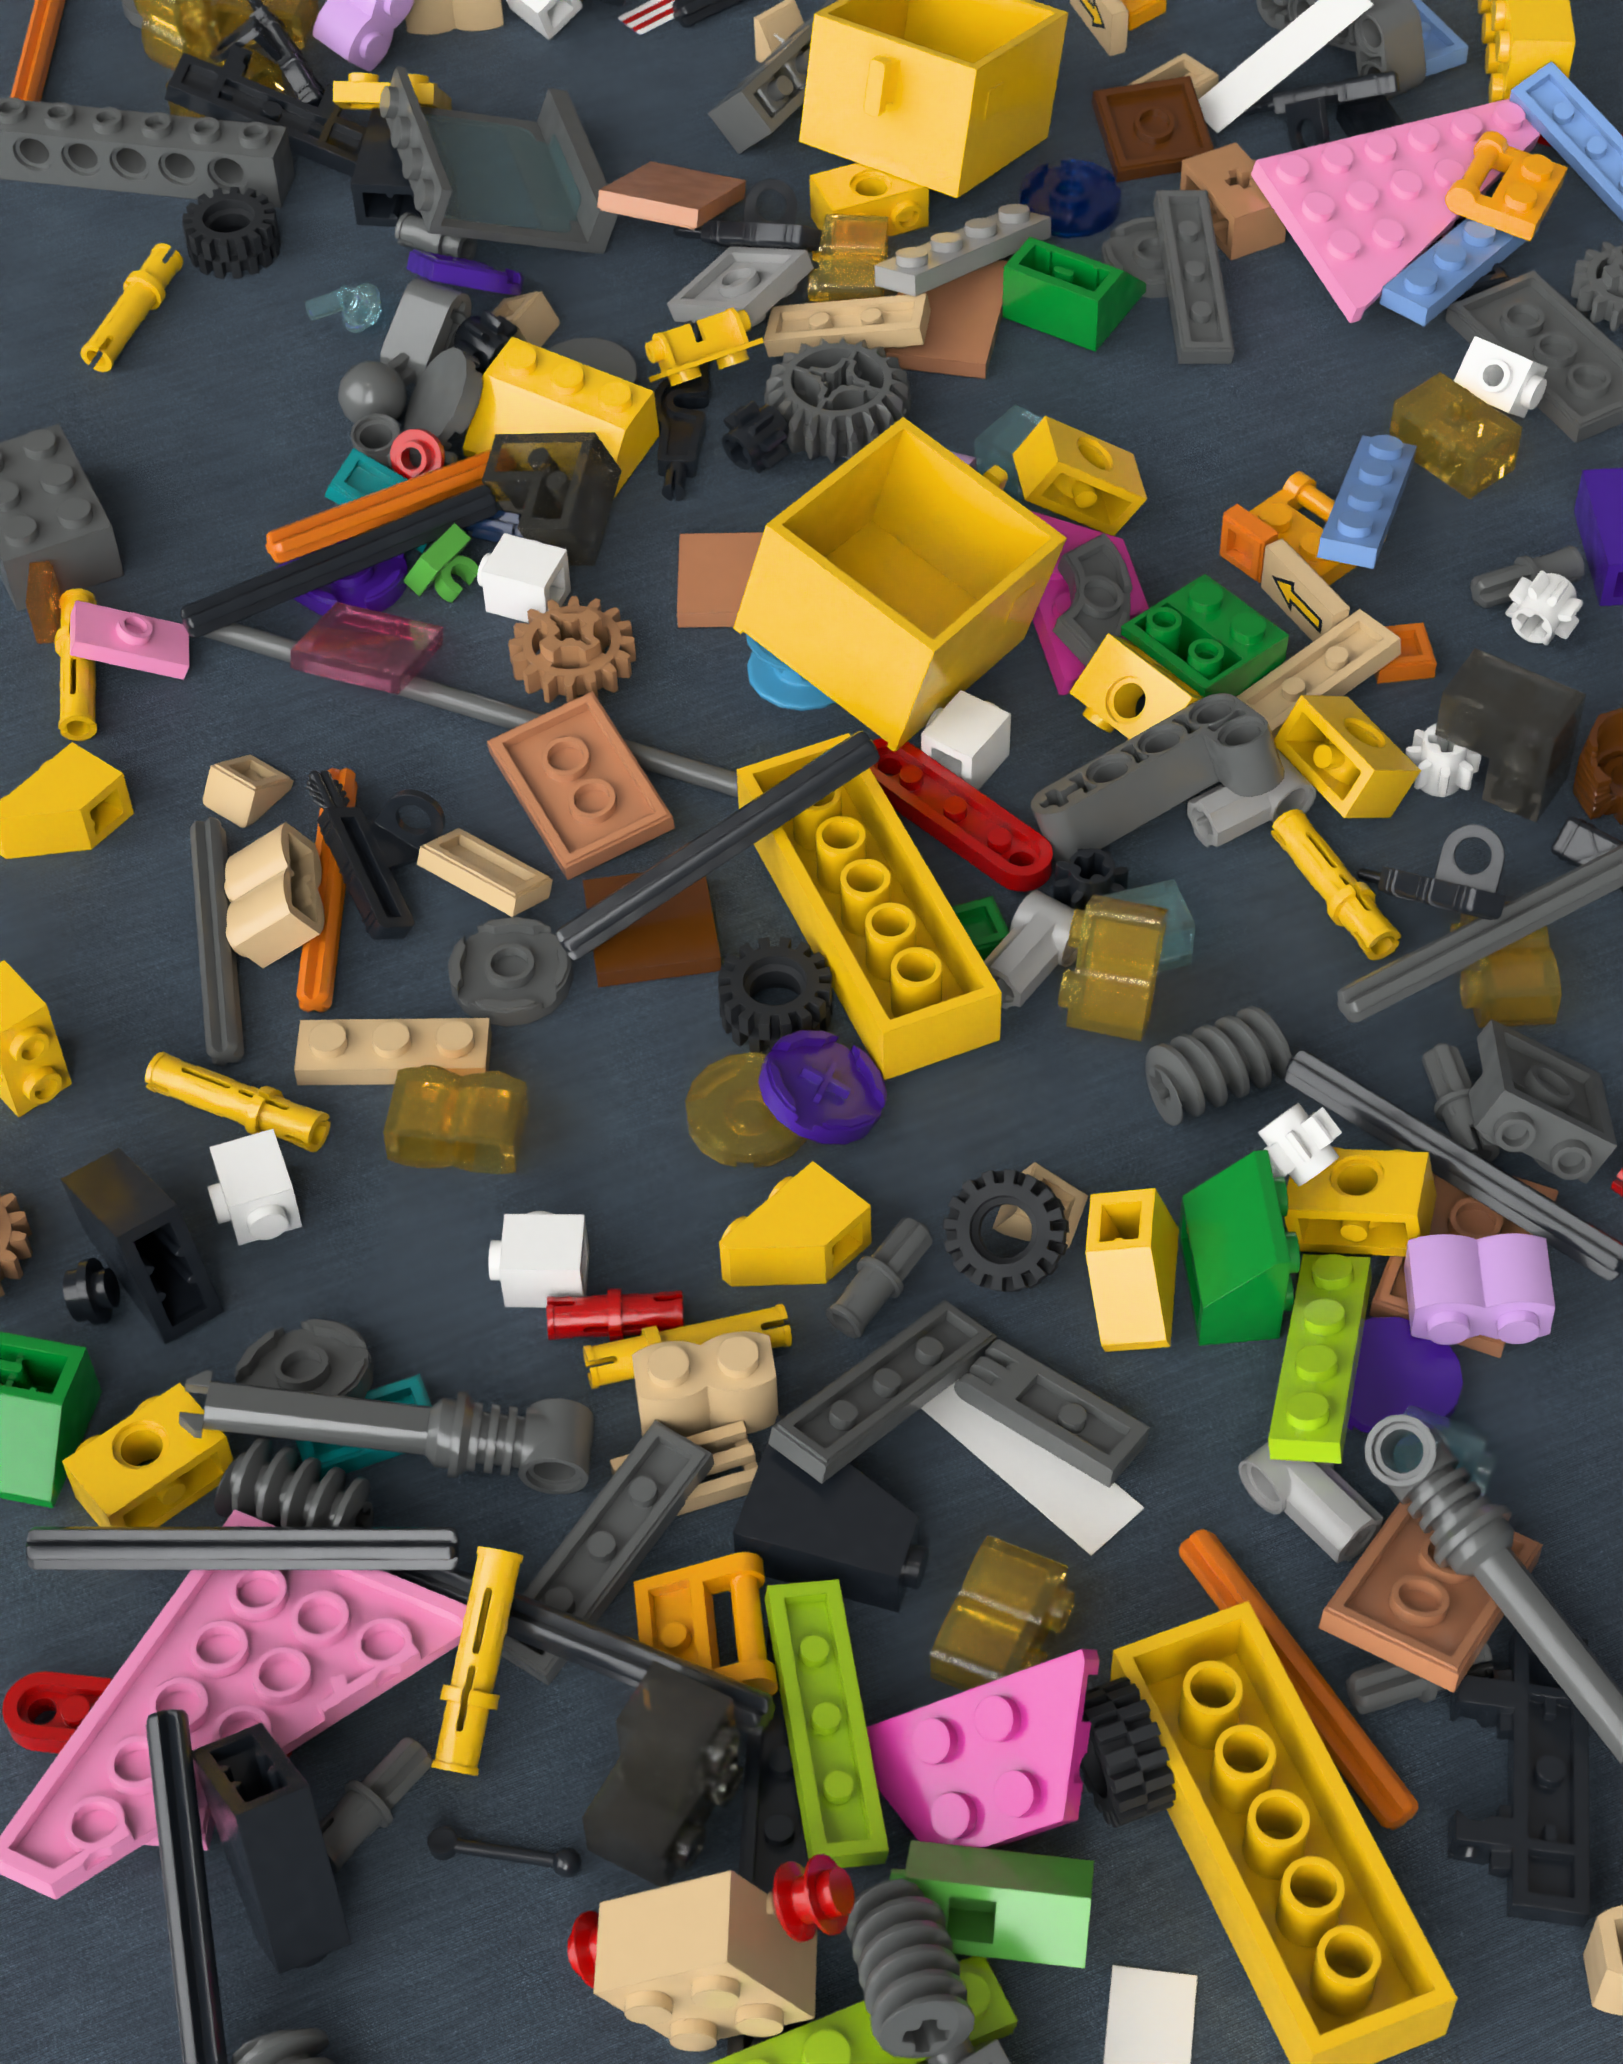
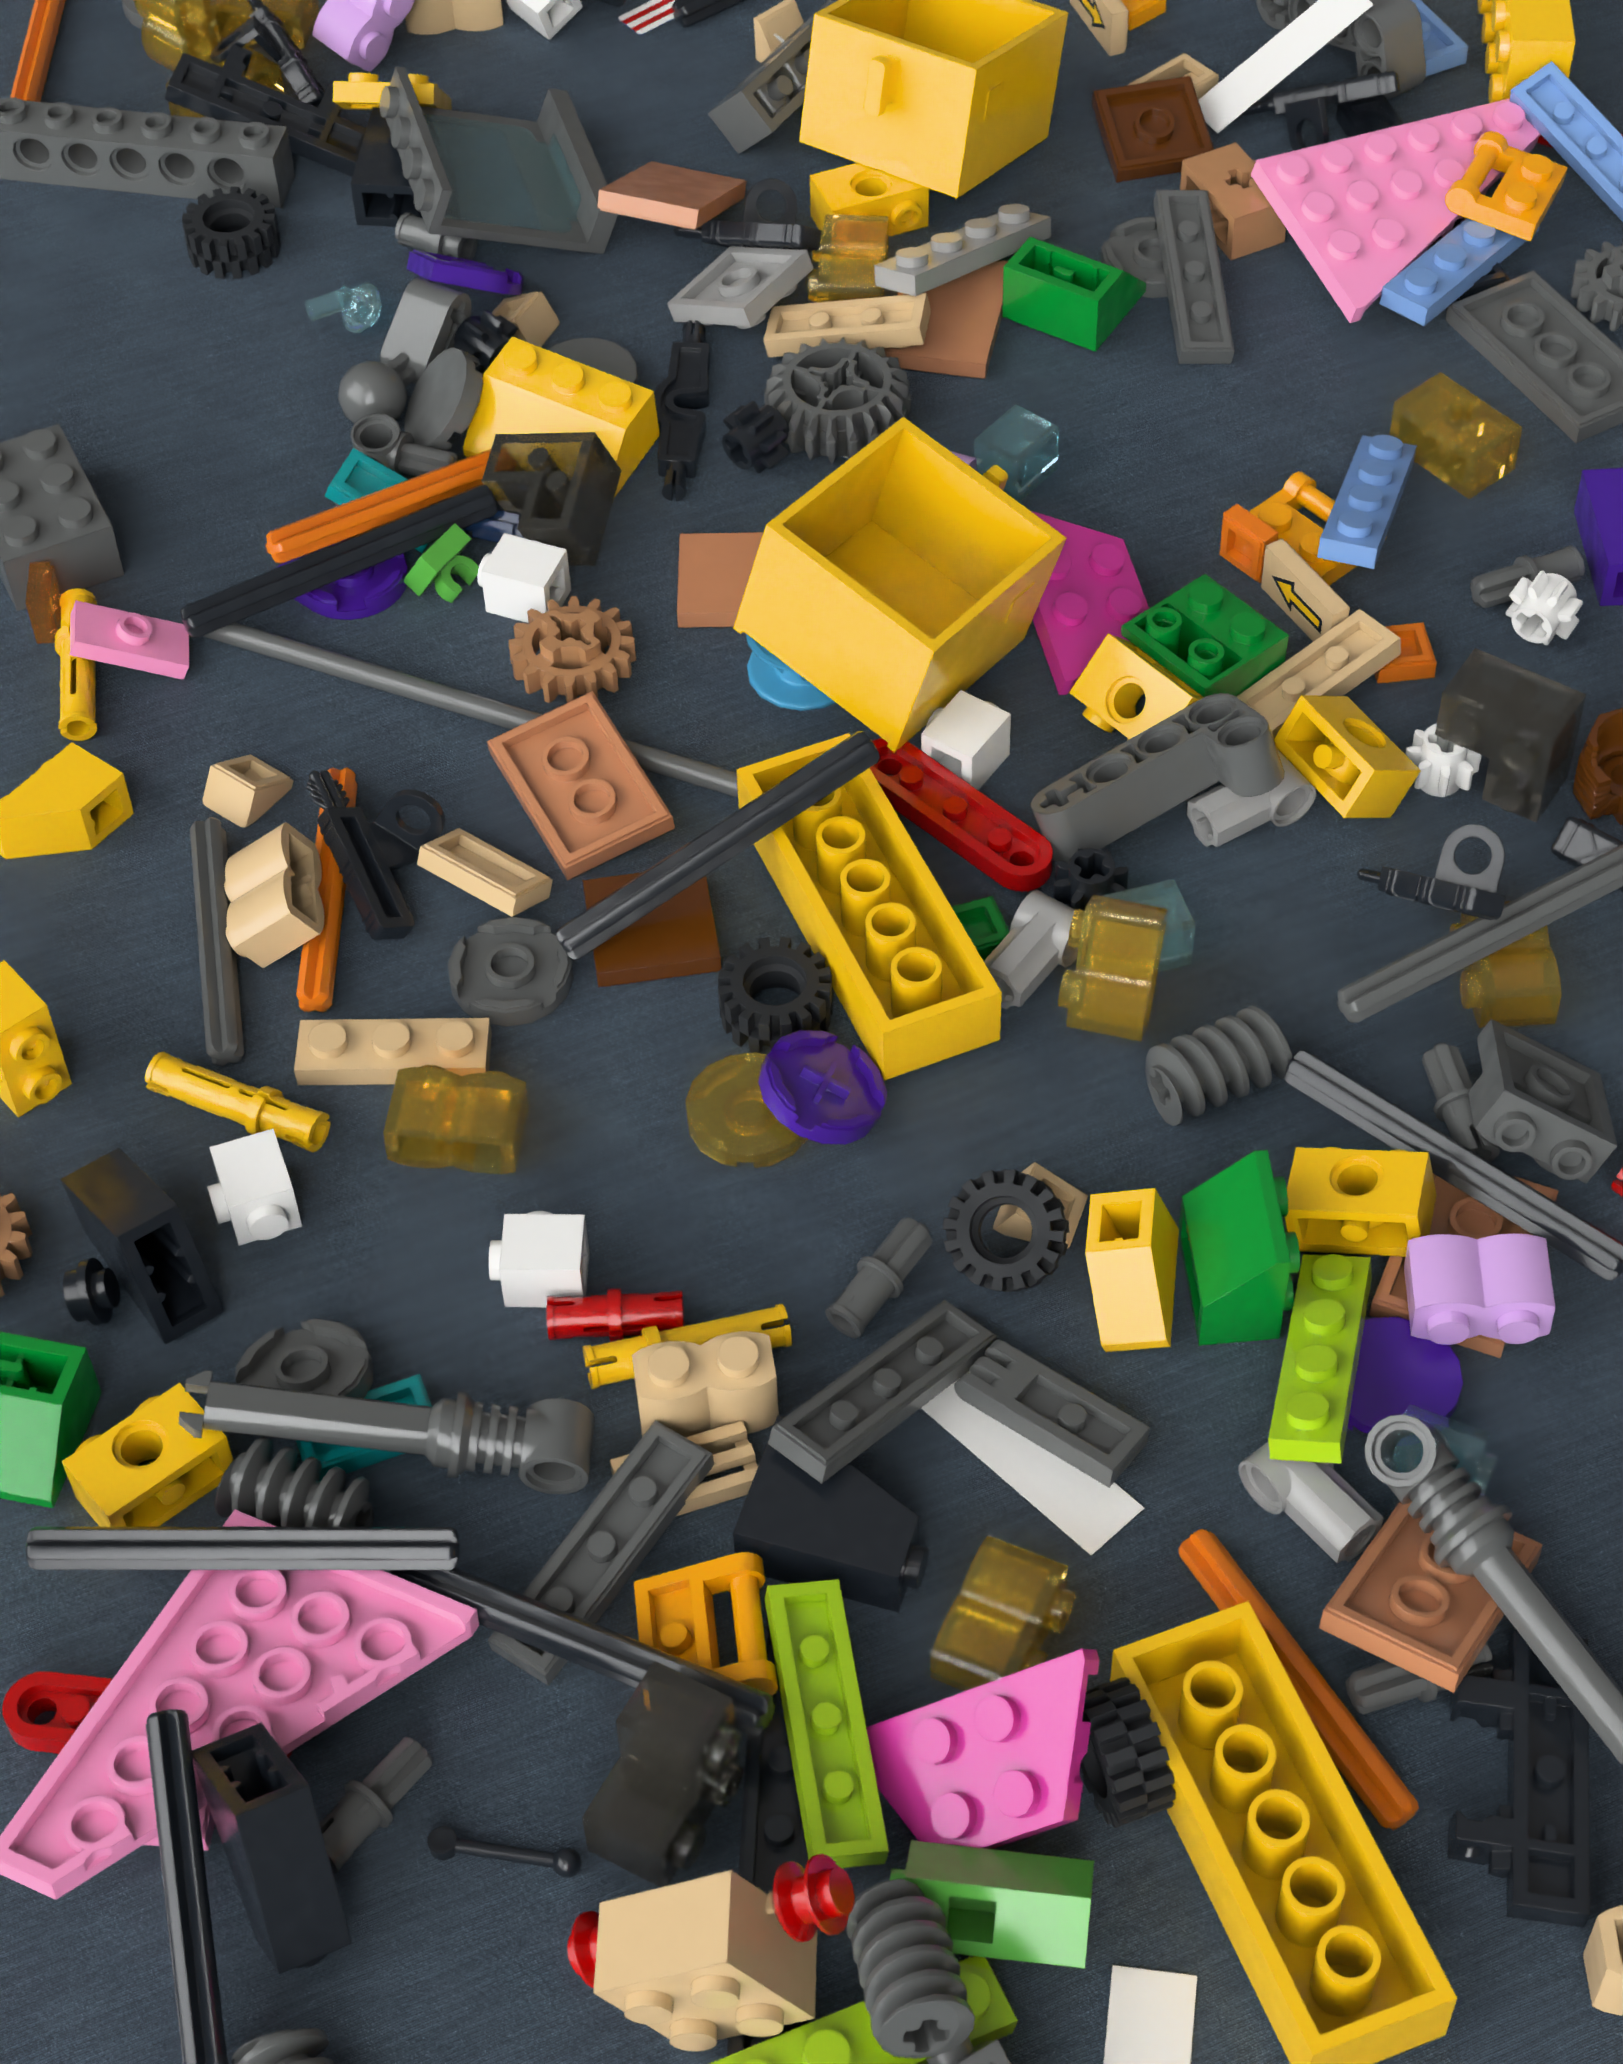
(142, 292): yellow pin -> none
(366, 648): clear pink tile -> none
(426, 443): plate -> none
(477, 1661): yellow pin -> none
(681, 354): yellow hinge -> none
(797, 1235): yellow slope -> none
(1075, 196): clear blue tile -> none
(1079, 476): yellow brick -> none
(1098, 596): dark grey tile -> none
(1300, 1143): white gear -> none
(1347, 900): yellow pin -> none
(1502, 377): white brick -> none

